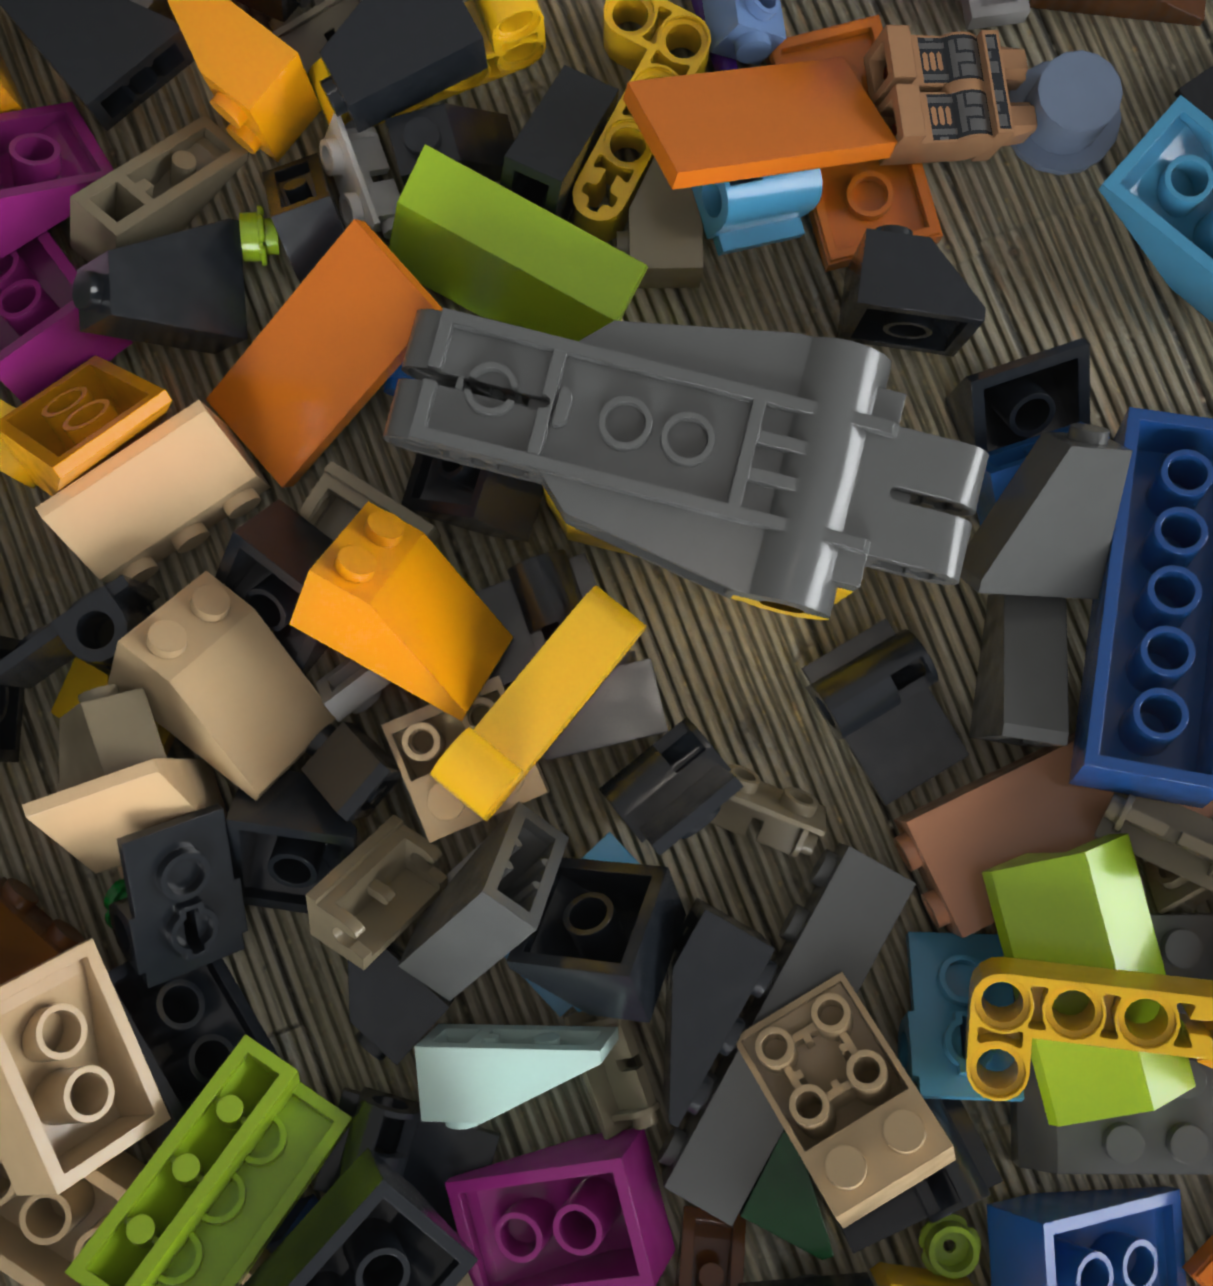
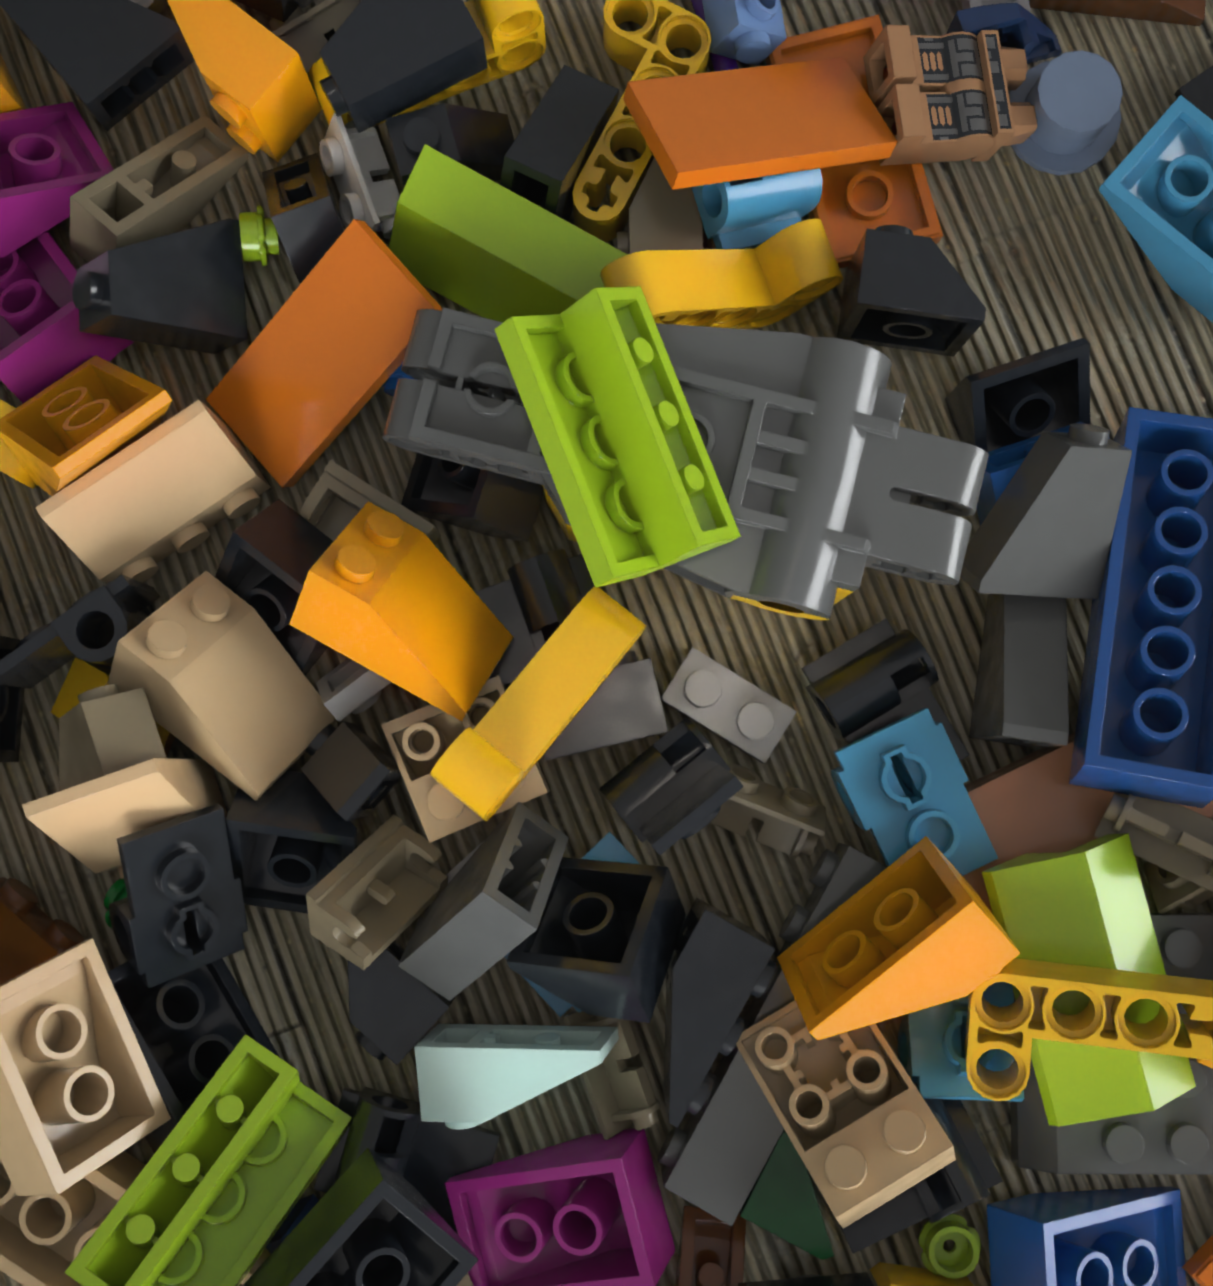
(617, 434): none -> lime slope
(728, 705): none -> light grey plate
(732, 284): none -> yellow beam
(896, 947): none -> light orange slope
(911, 786): none -> dark azure piece
(1015, 26): none -> dark blue slope

